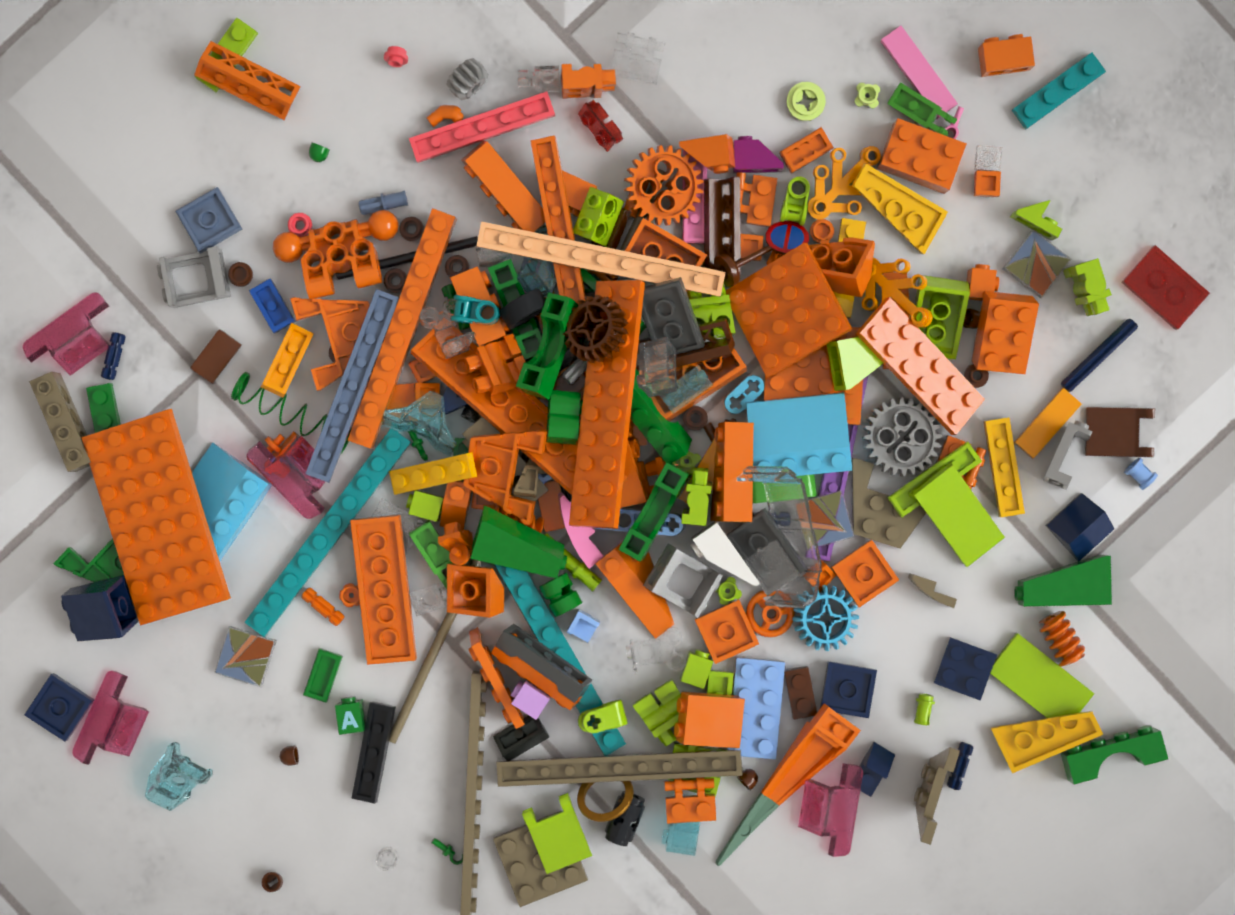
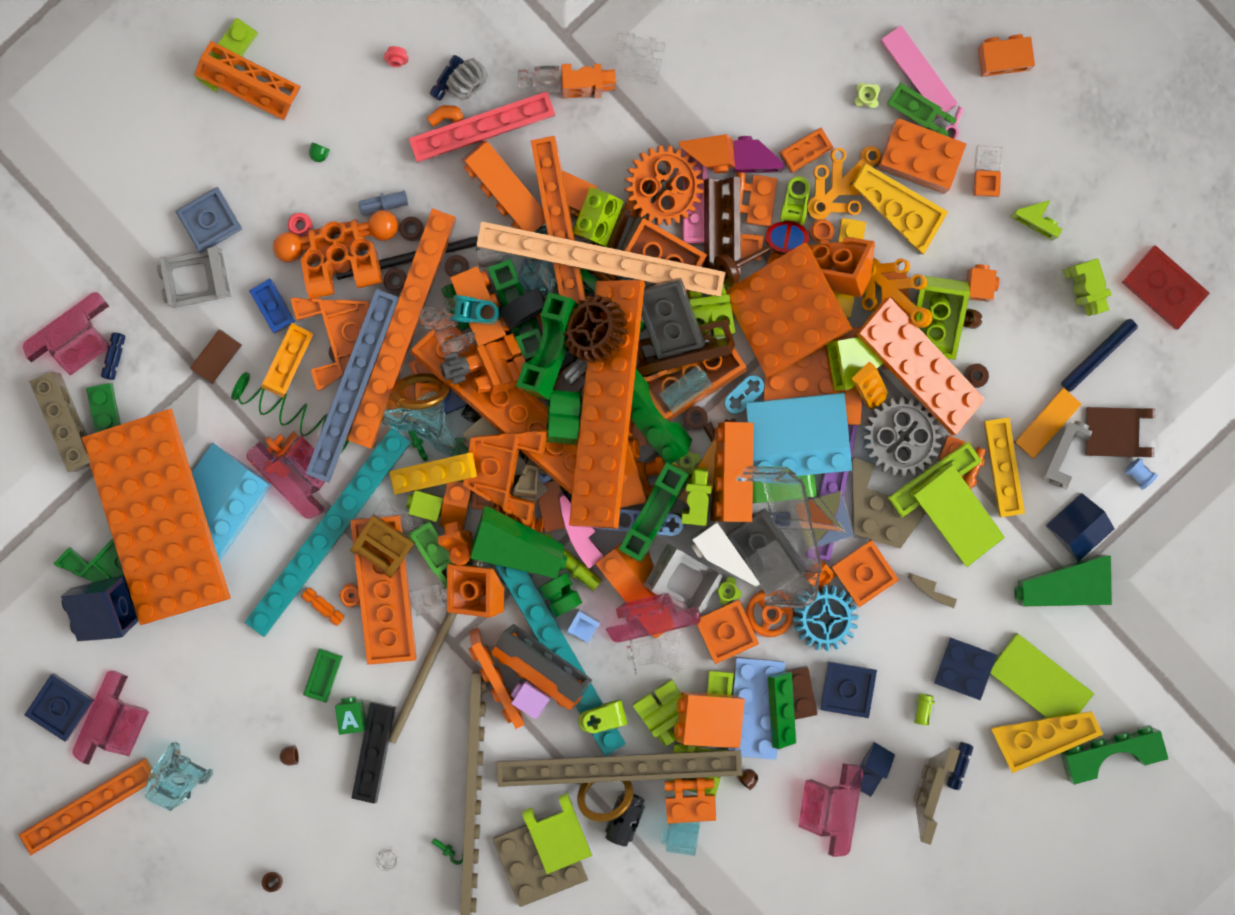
(86, 807): none -> orange tile
(240, 274): reddish brown plate -> none
(245, 656): tile -> none
(385, 539): none -> pearl gold plate
(420, 404): none -> pearl gold piece
(438, 90): none -> dark blue axle
(454, 368): none -> dark grey gear
(515, 741): pearl dark grey slope -> none
(606, 134): clear red hinge -> none
(651, 617): none -> clear pink plate
(657, 367): clear brick -> none
(696, 669): lime brick -> none
(782, 710): none -> green plate
(810, 752): orange plate -> none
(812, 92): yellowish green gear -> none
(870, 386): none -> light orange plate
(1005, 332): orange brick -> none
(1036, 263): tile -> none
(1058, 90): teal plate -> none
(1063, 638): orange piece -> none

